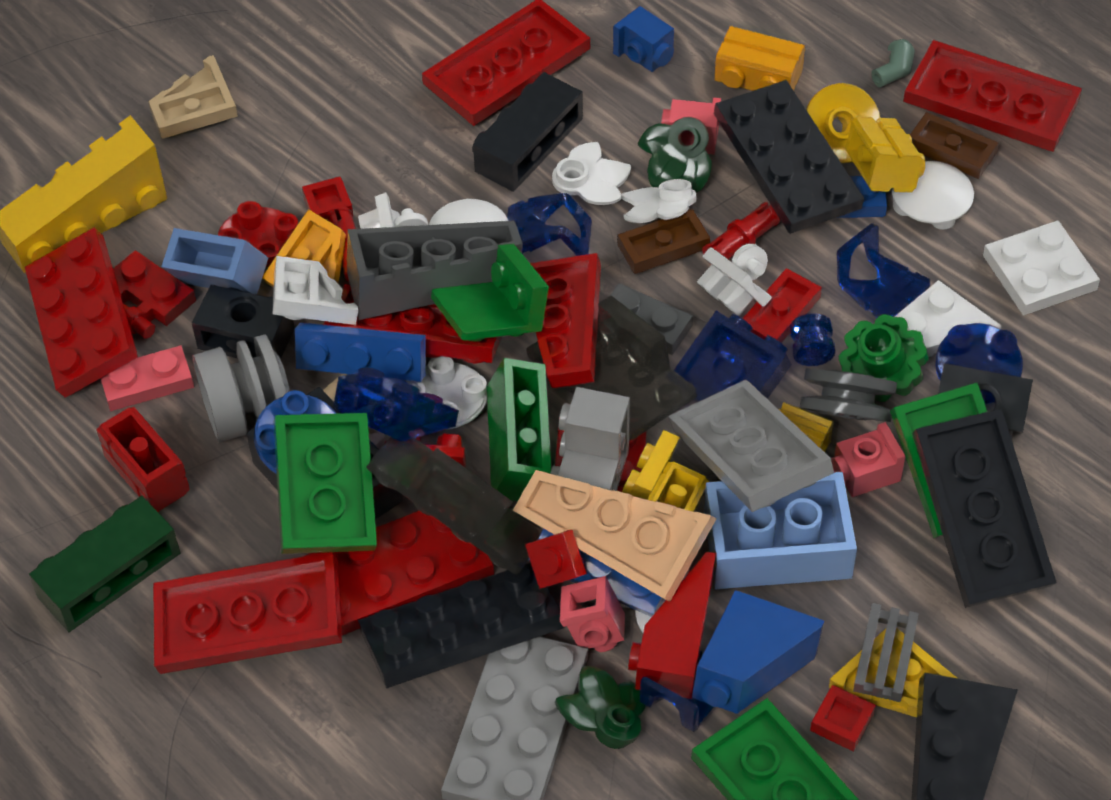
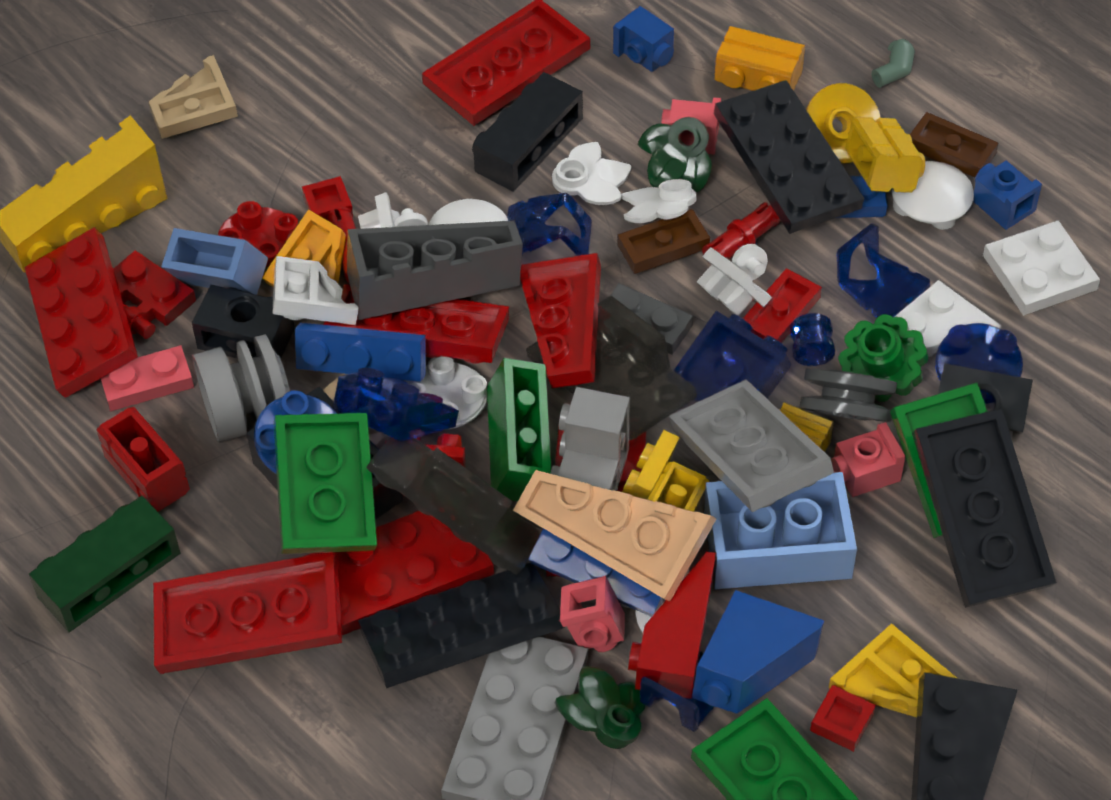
(506, 306): green bracket -> none
(555, 559): red plate -> none
(893, 620): flat silver tile -> none
(993, 95): red plate -> none
(1005, 193): none -> blue brick

